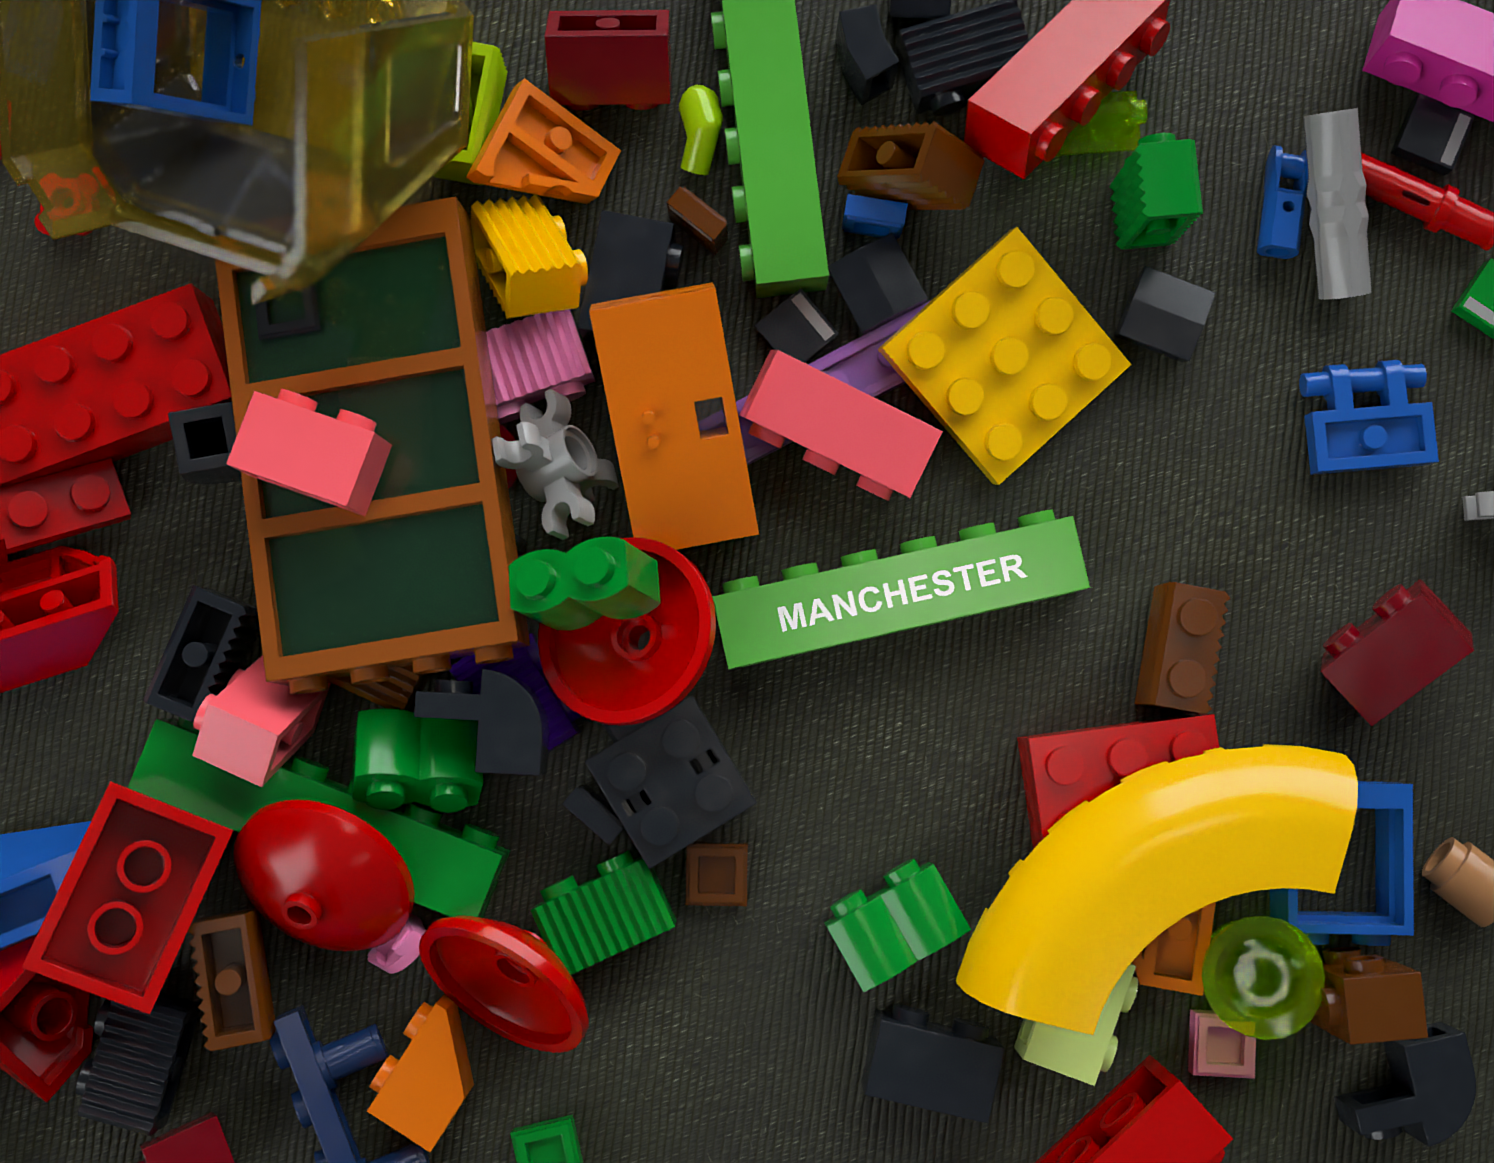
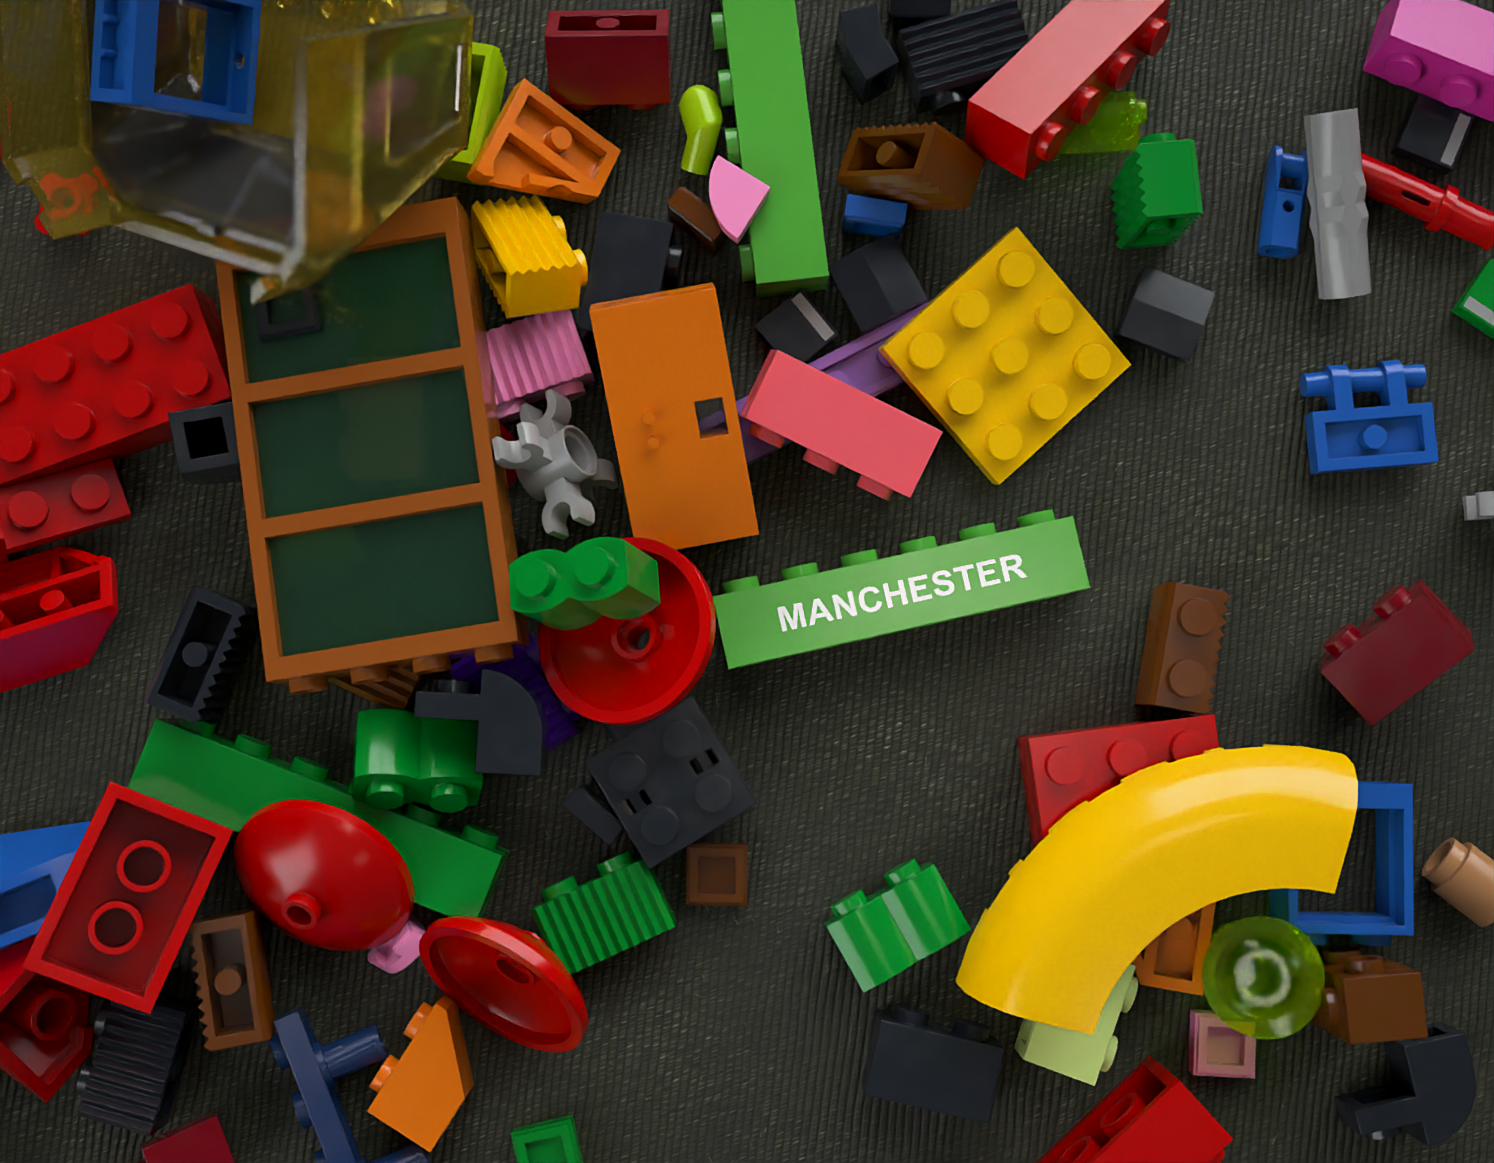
(254, 725): coral brick -> none
(310, 452): coral brick -> none
(735, 197): none -> bright pink tile

